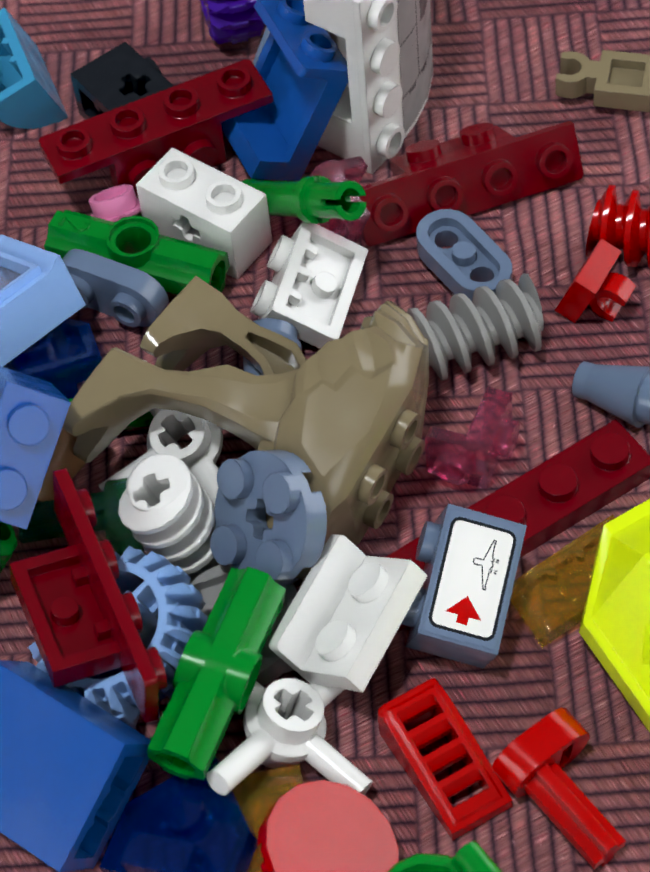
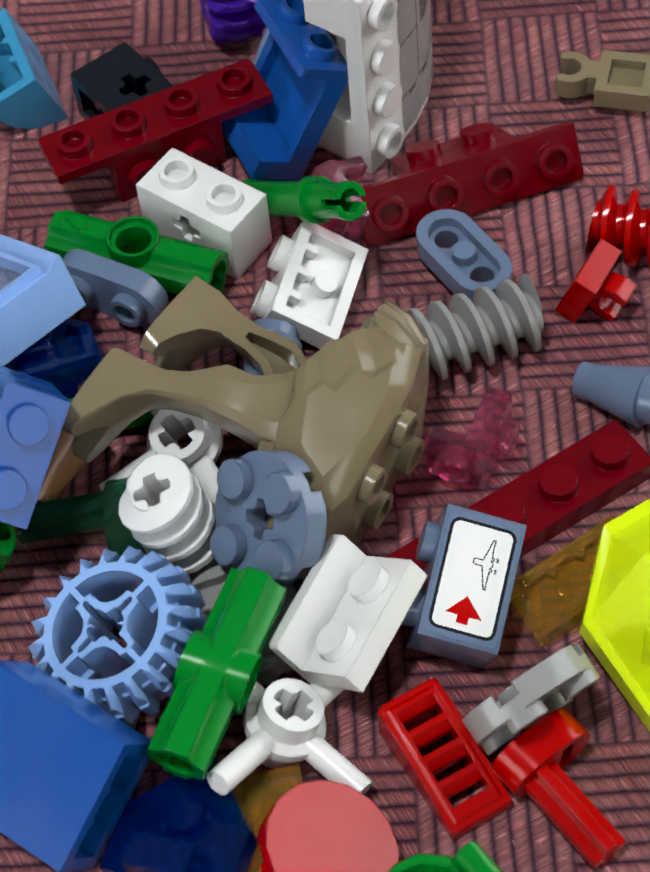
(78, 609): dark red bracket -> none
(115, 203): bright pink plate -> none
(531, 698): none -> light grey plate

